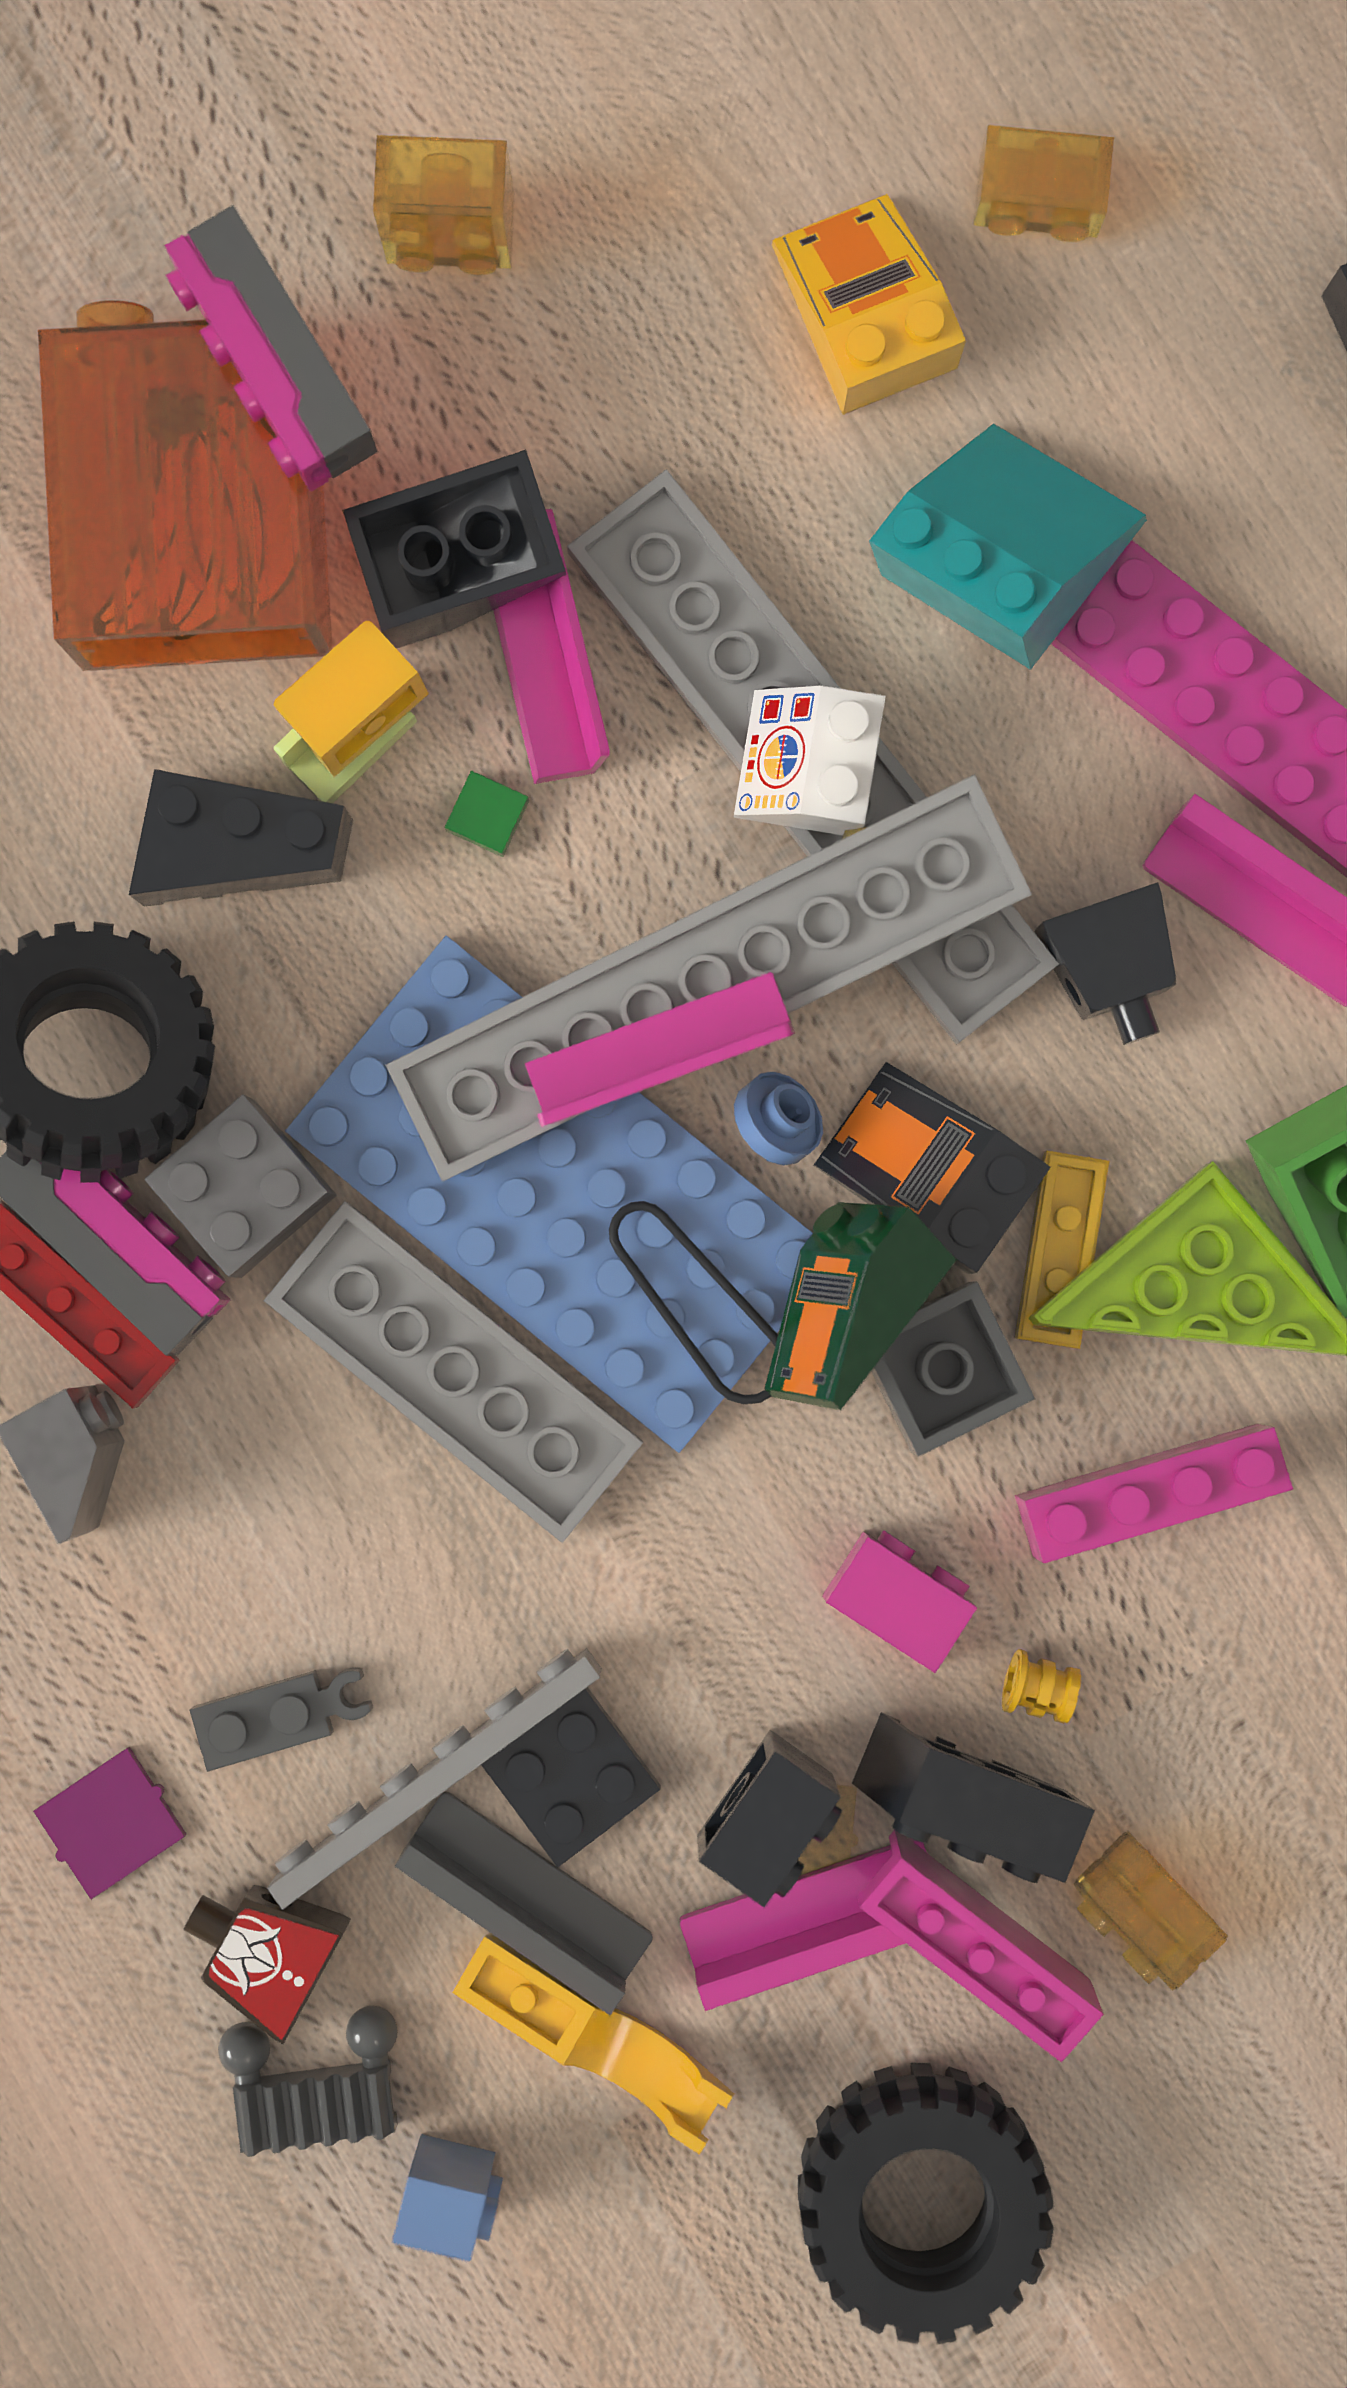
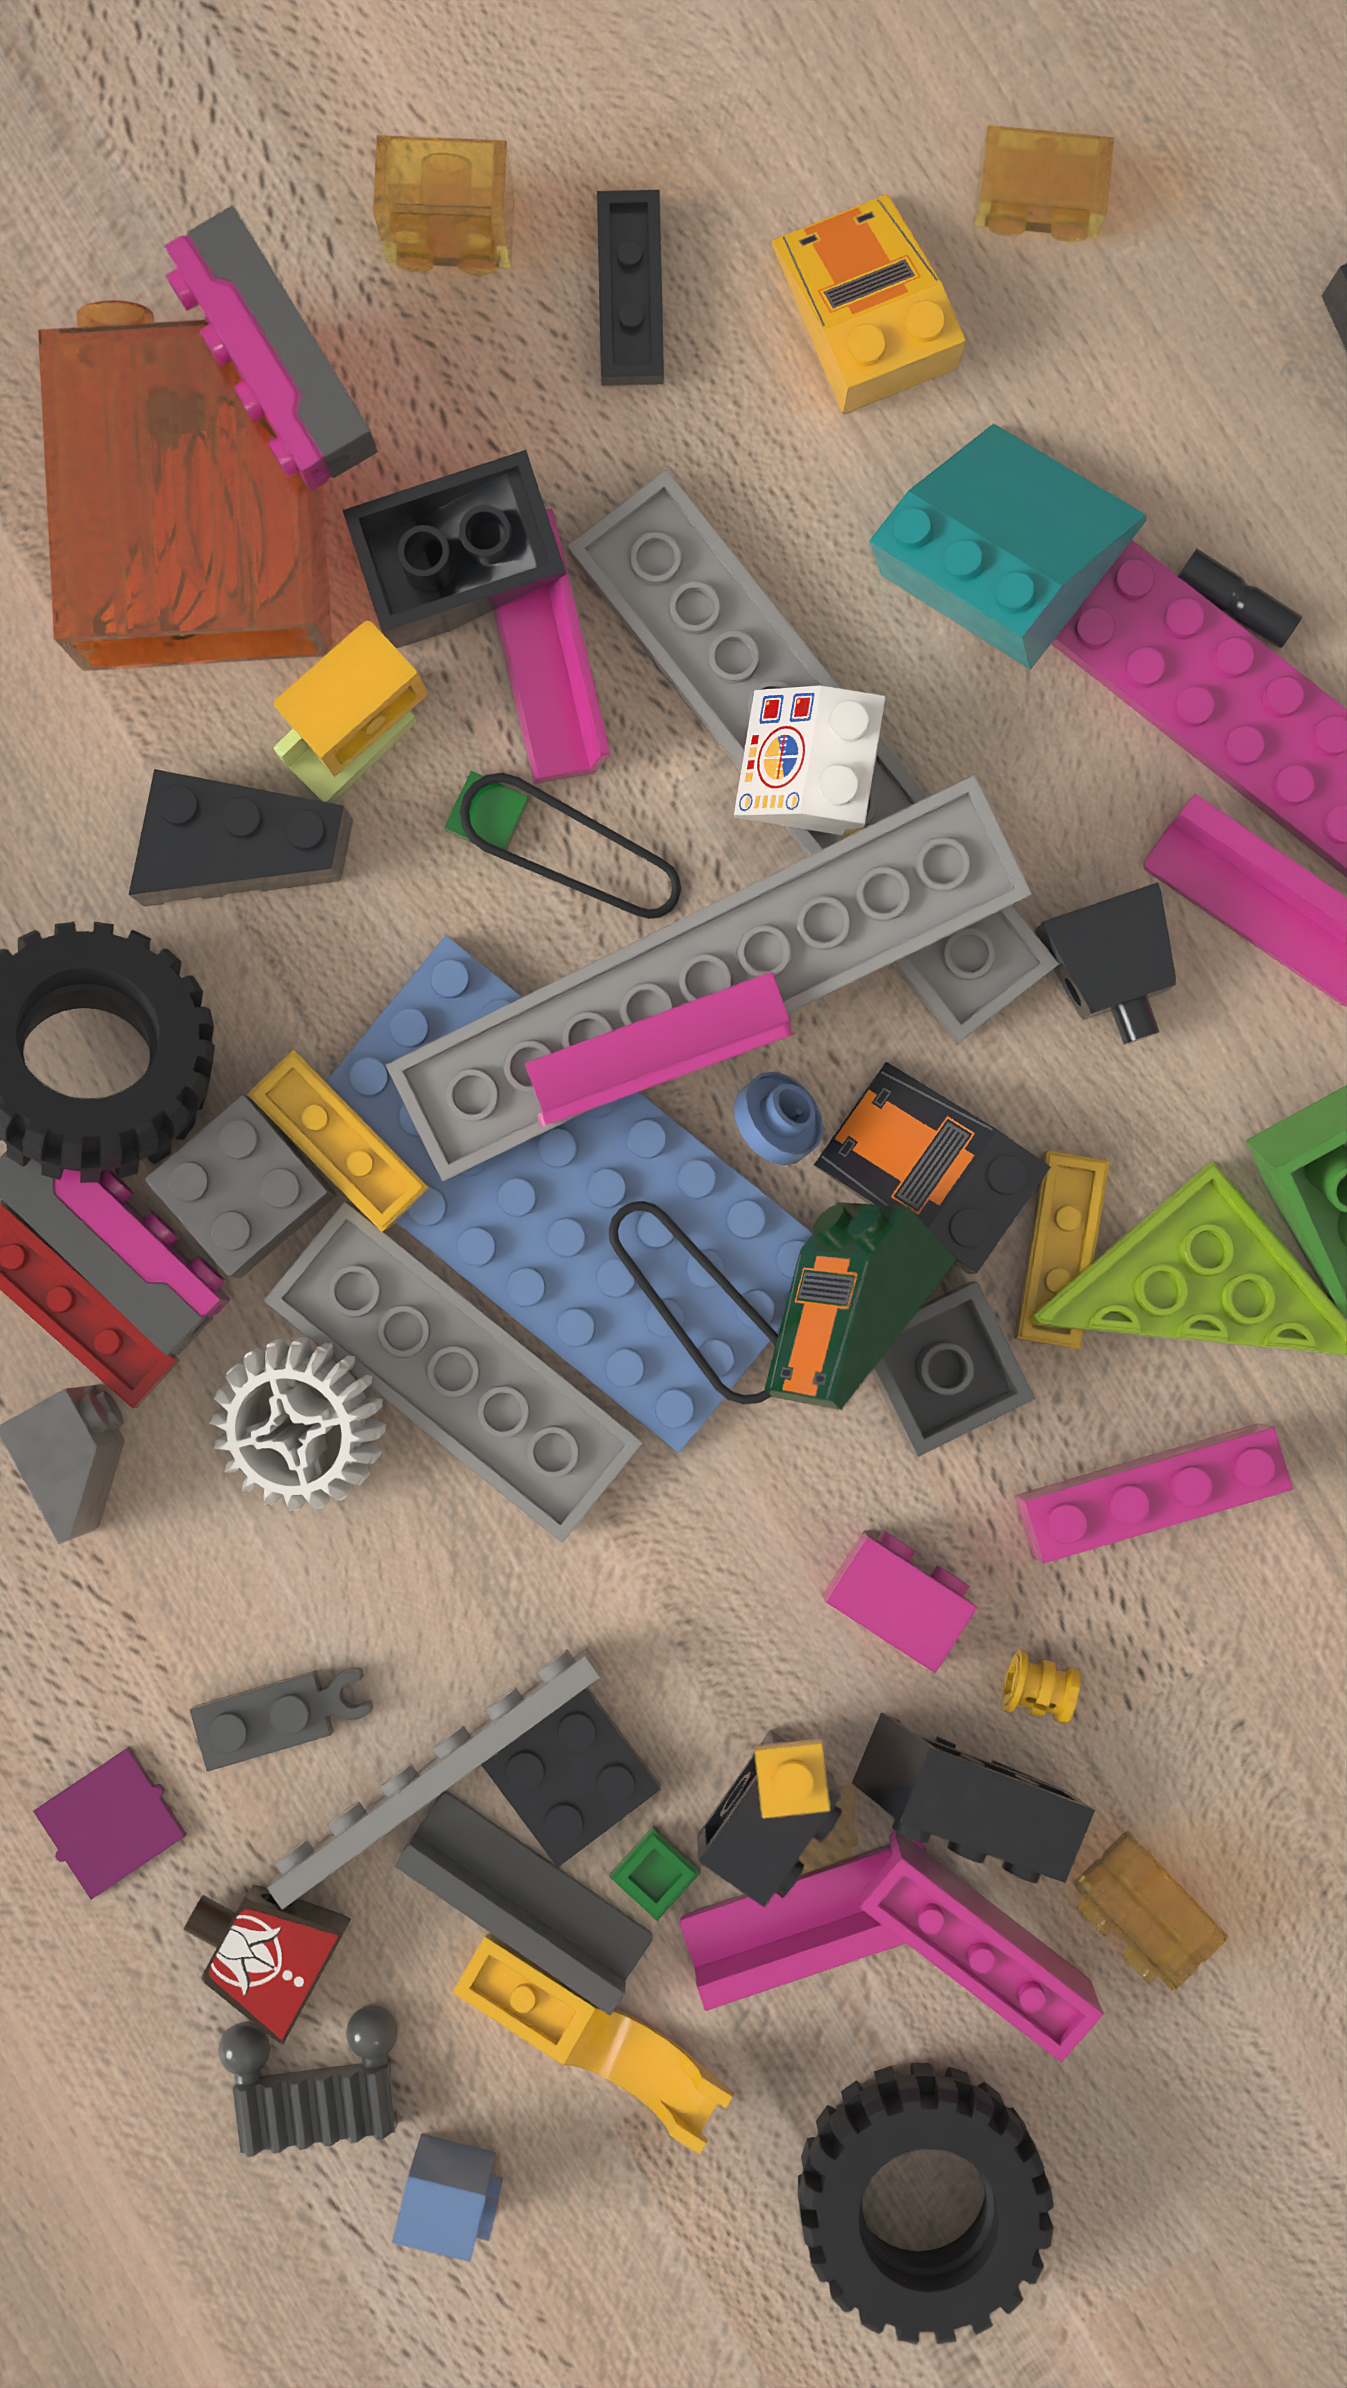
(305, 1471): none -> white gear
(338, 1141): none -> yellow tile
(558, 877): none -> black piece
(630, 287): none -> black plate
(655, 1873): none -> green tile
(791, 1778): none -> yellow plate
(1245, 602): none -> black piece

